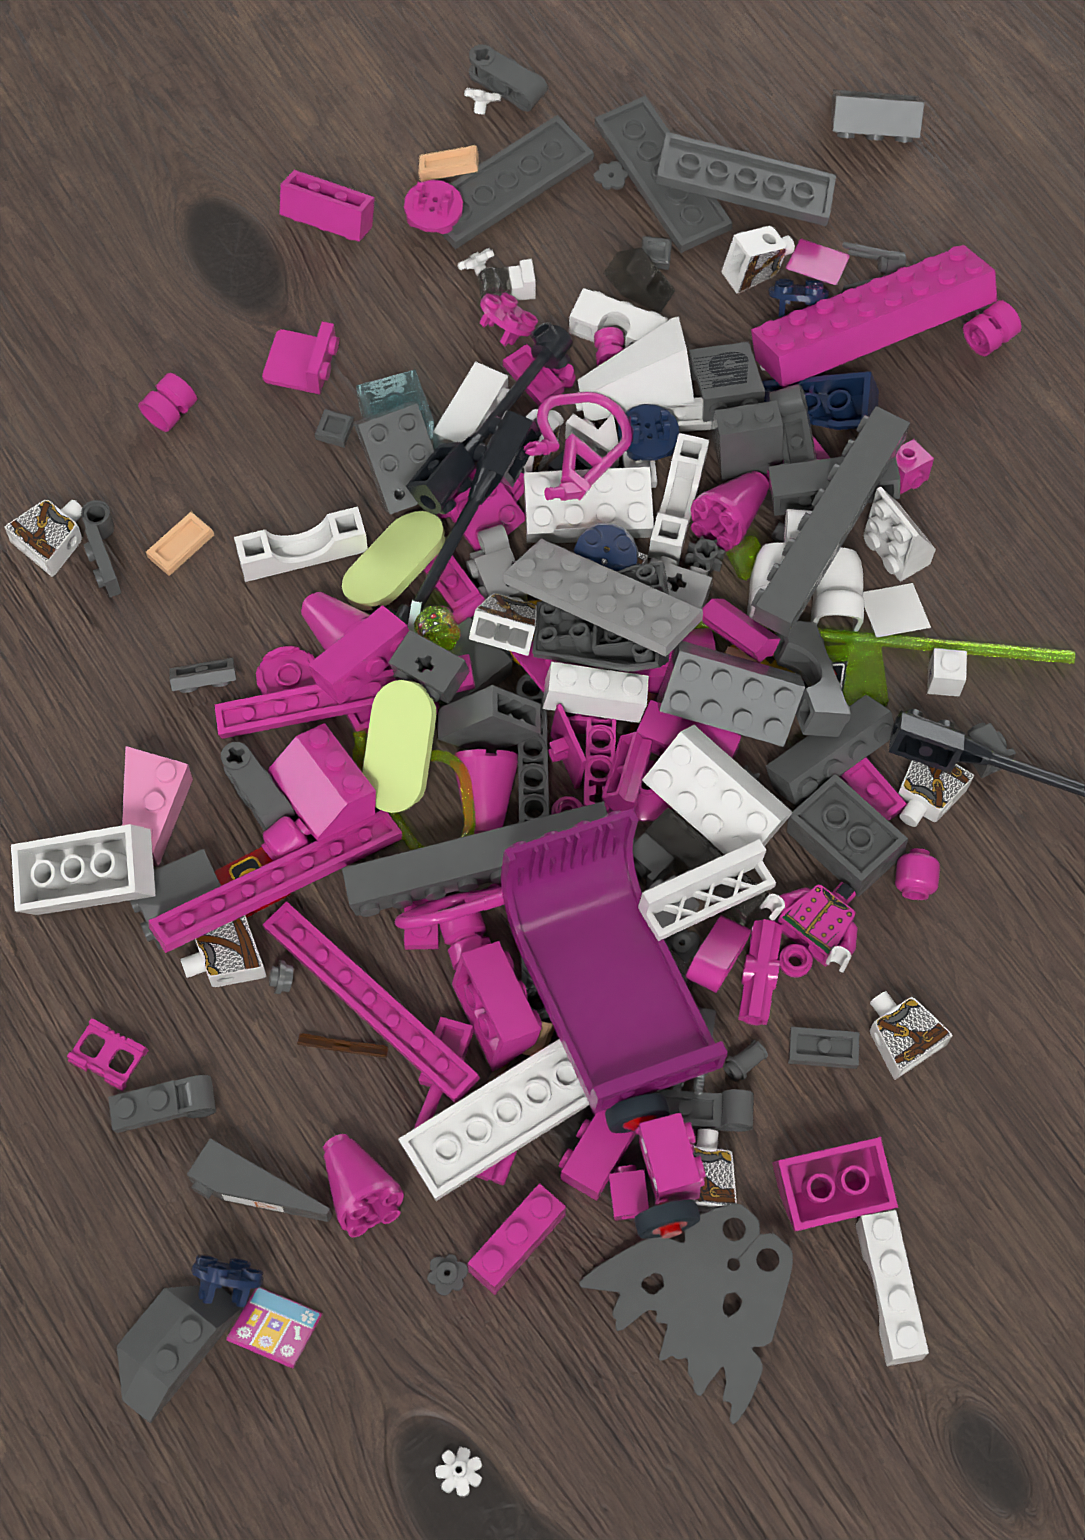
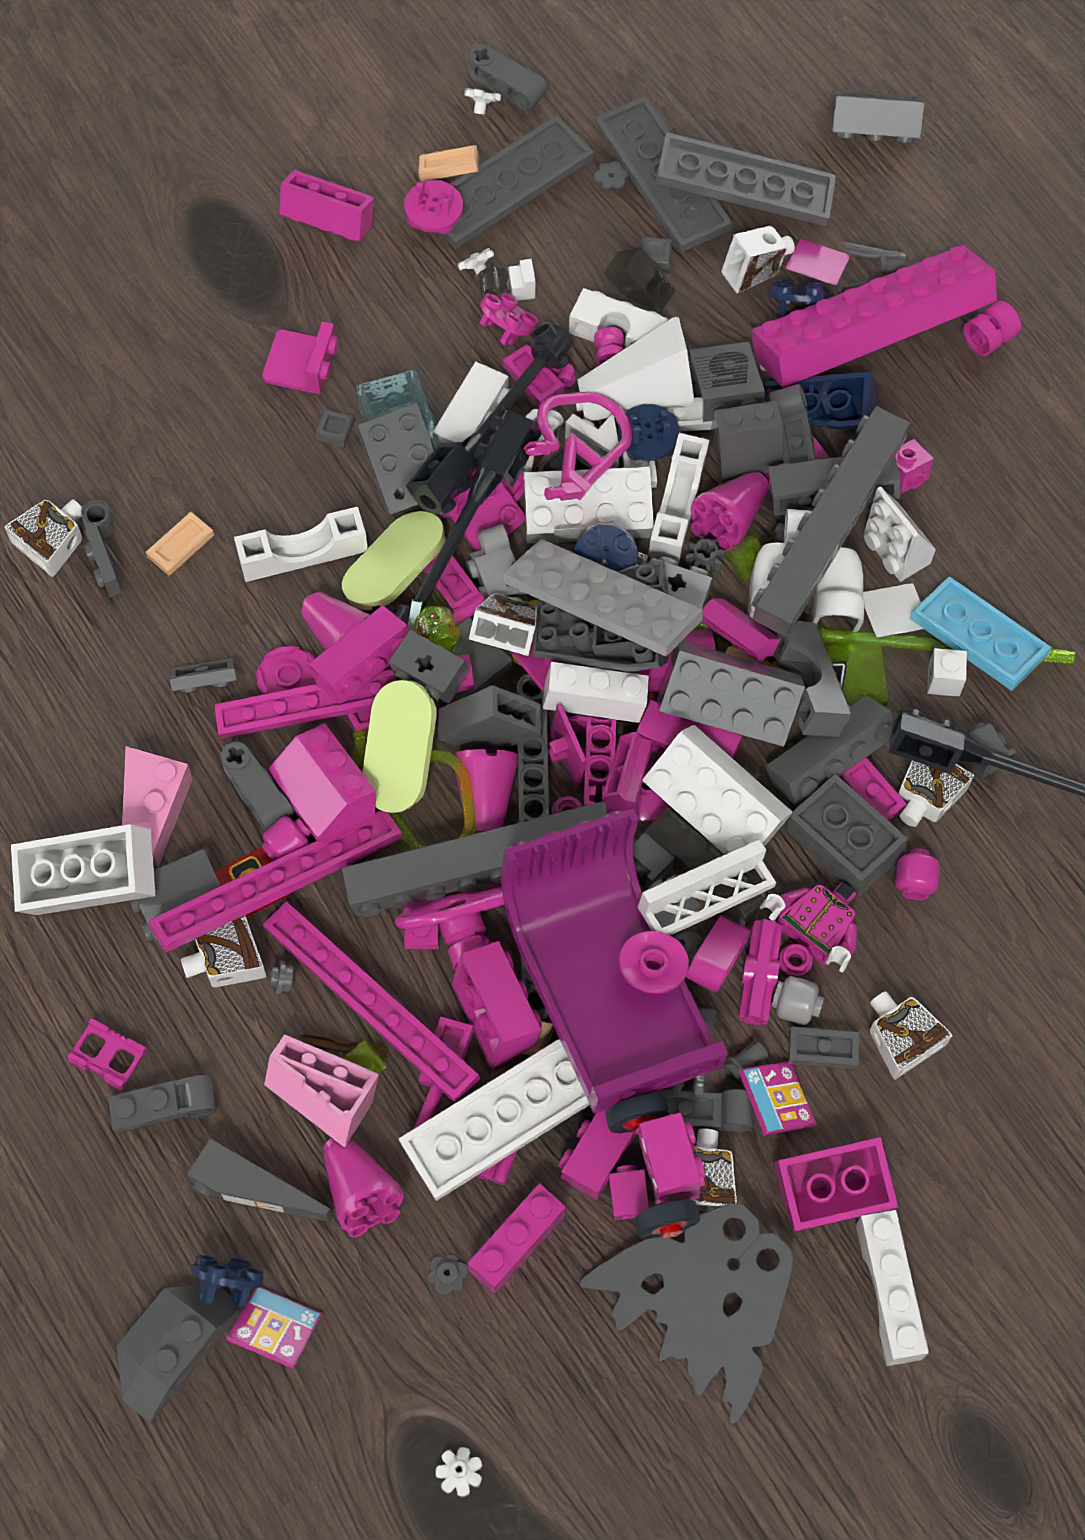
(164, 406): dark pink wheel -> none
(321, 1086): none -> bright pink wedge
(366, 1057): none -> clear neon green plate
(656, 950): none -> dark pink dish
(777, 1098): none -> piece
(797, 1000): none -> light grey head
(987, 635): none -> medium azure tile

